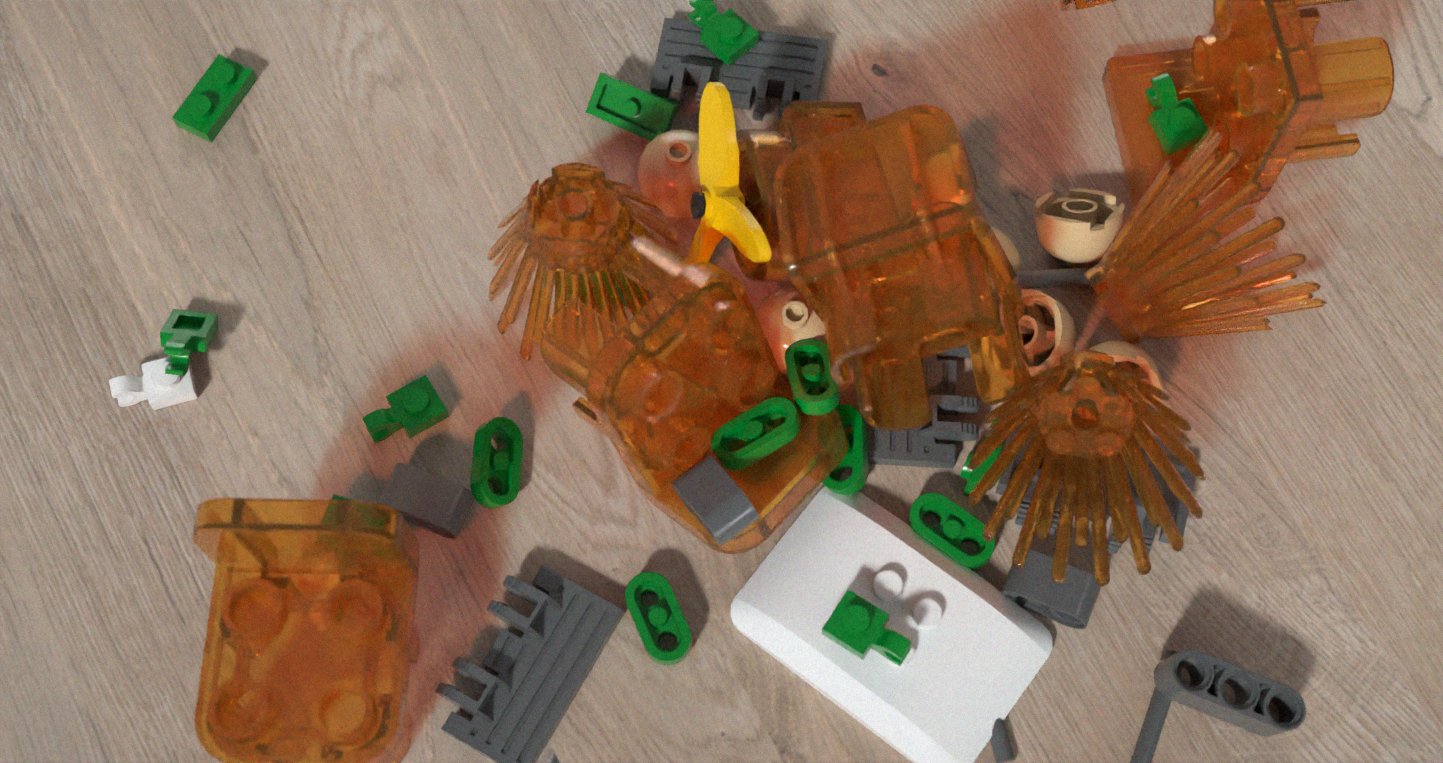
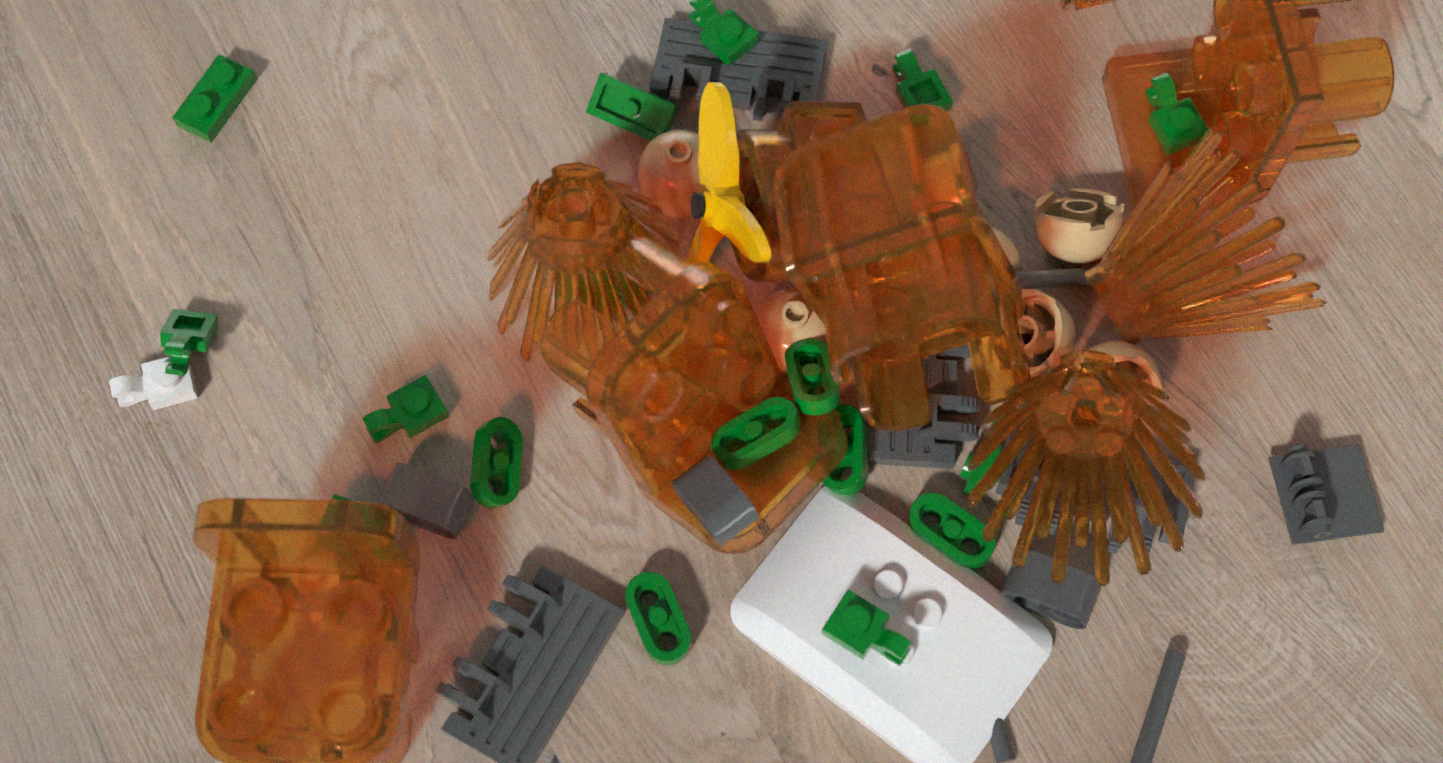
(918, 86): none -> green plate
(1250, 690): dark grey beam -> none
(1325, 494): none -> dark grey hinge

